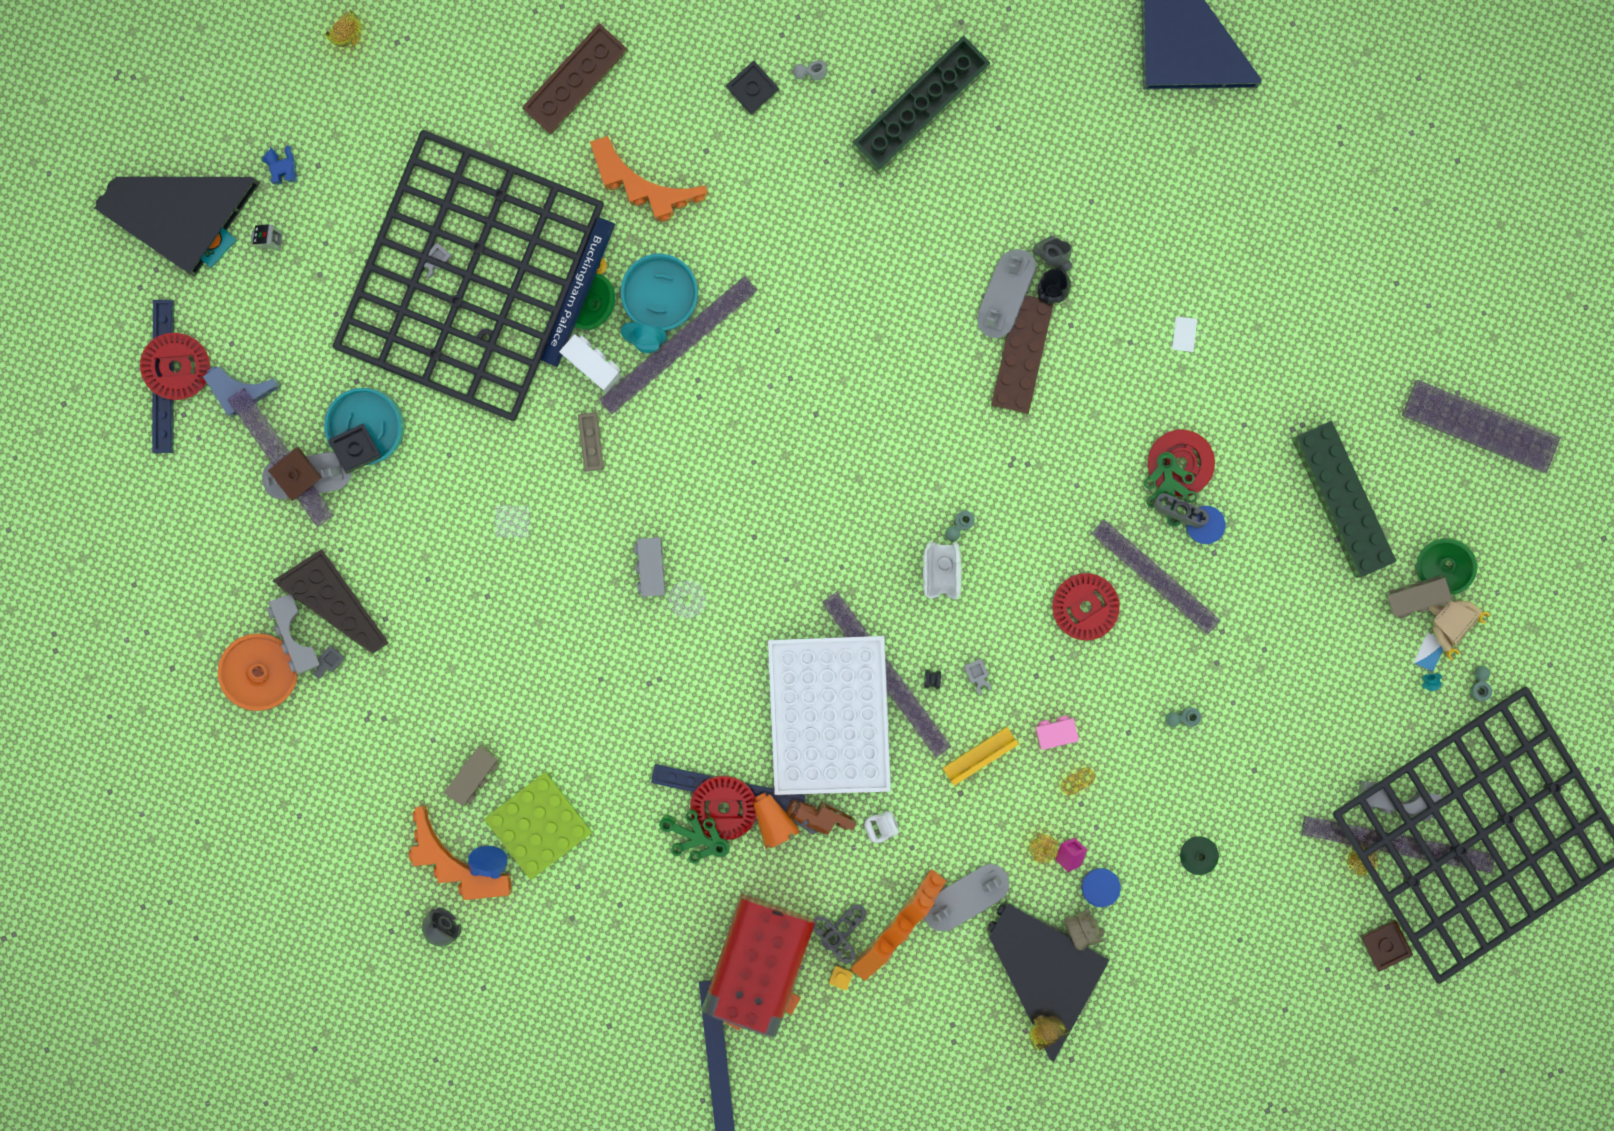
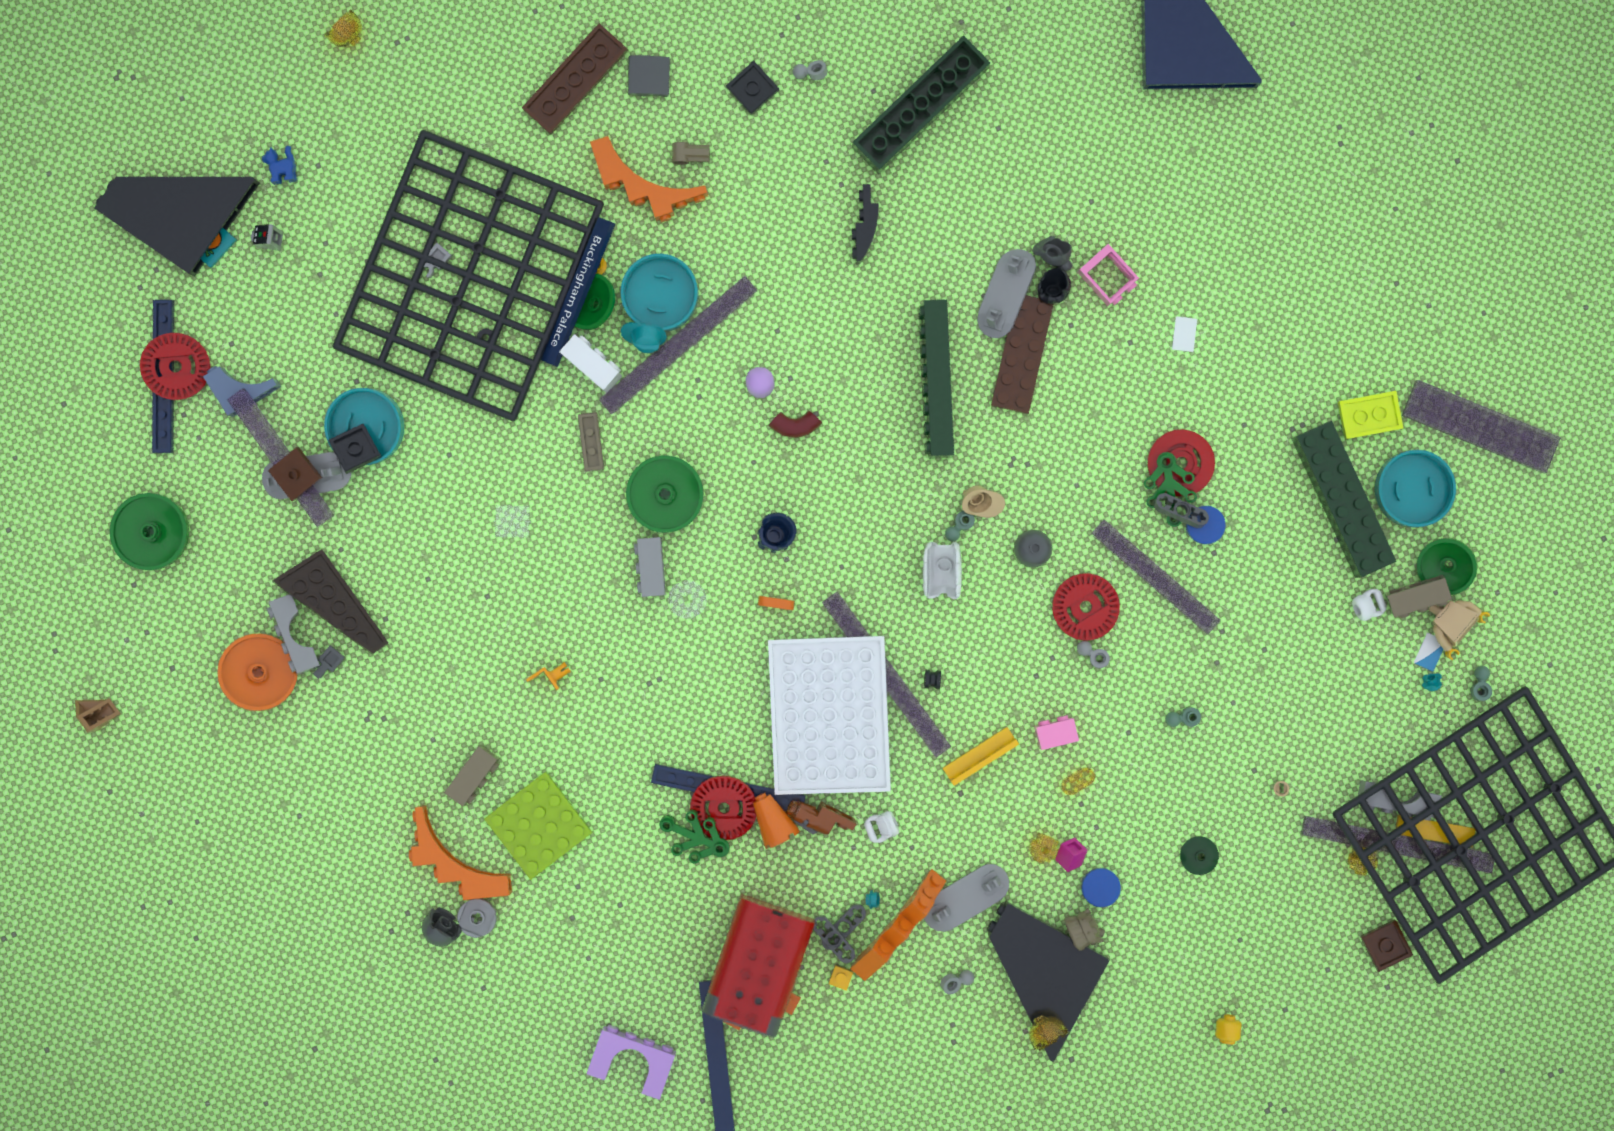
(95, 713): none -> medium nougat slope
(149, 531): none -> green dish
(467, 923): none -> light grey plate
(487, 861): blue tile -> none
(553, 676): none -> light orange bracket
(648, 75): none -> dark grey slope
(658, 1057): none -> lavender arch
(664, 493): none -> green dish
(684, 153): none -> dark tan piece
(760, 382): none -> lavender hair
(776, 532): none -> dark blue hair
(776, 603): none -> orange beam
(795, 427): none -> dark red cylinder
(865, 231): none -> black slope
(873, 899): none -> teal plate
(937, 378): none -> dark green brick
(951, 983): none -> light grey plate
(977, 672): light grey plate -> none
(982, 502): none -> tan piece
(1033, 548): none -> dark grey cylinder
(1085, 648): none -> light grey plate
(1121, 265): none -> bright pink window
(1228, 1029): none -> yellow head
(1277, 788): none -> tan hinge
(1364, 606): none -> white piece
(1370, 415): none -> neon yellow plate
(1415, 488): none -> teal brick
(1431, 831): none -> yellow tile

